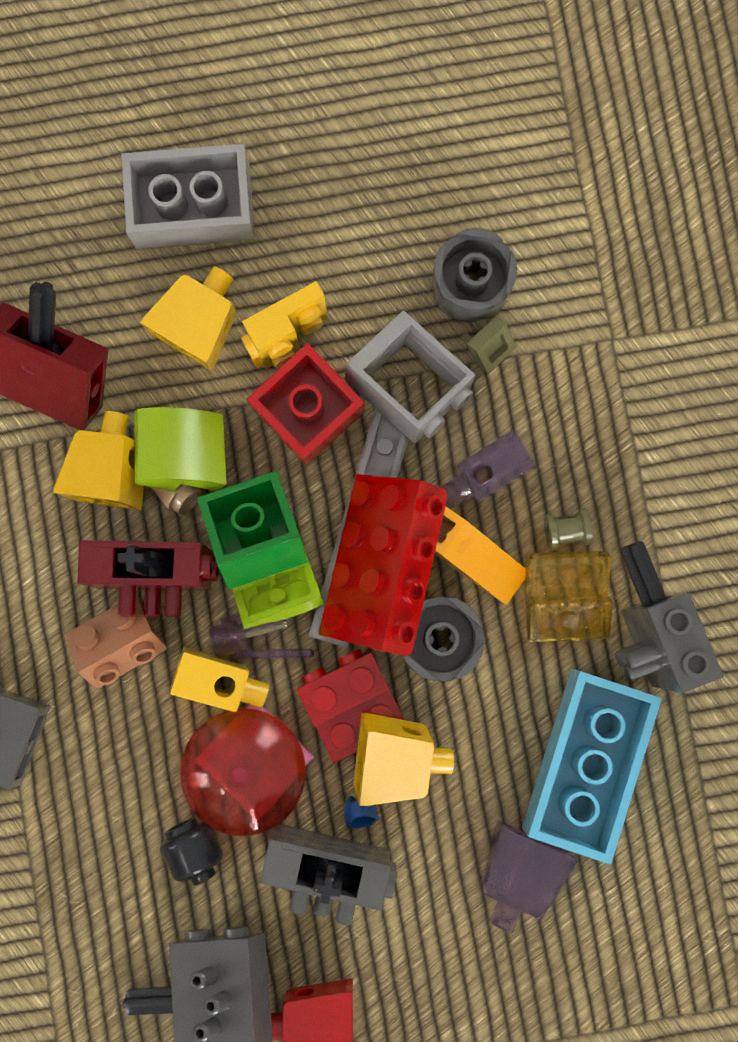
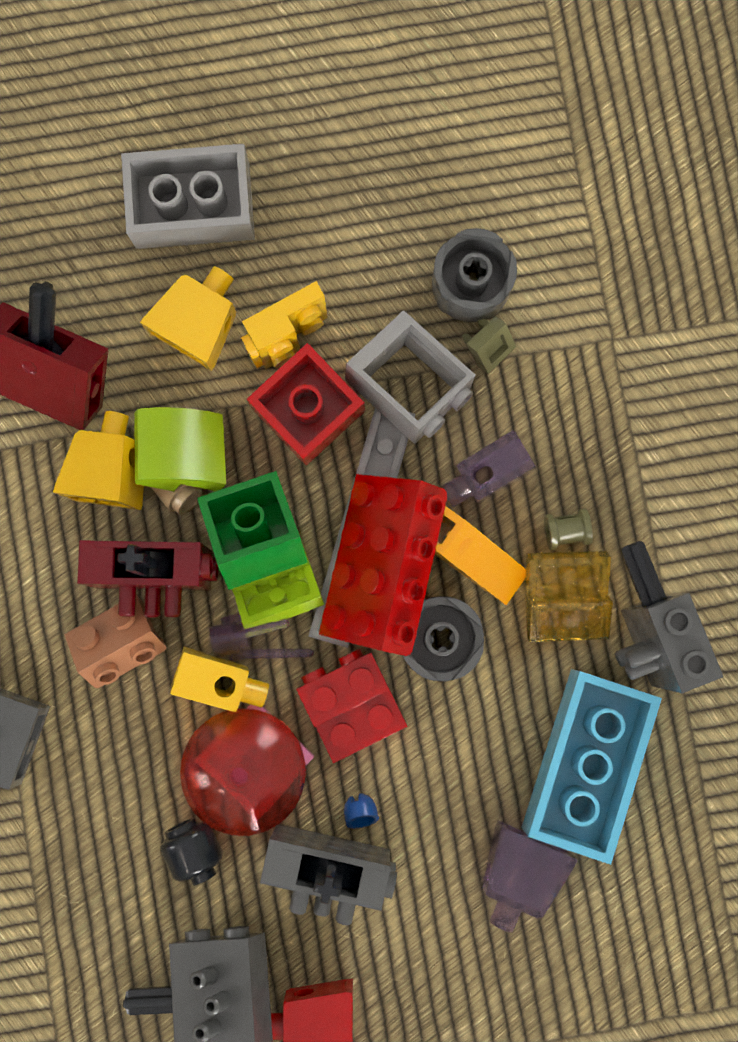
(396, 760): yellow torso -> none

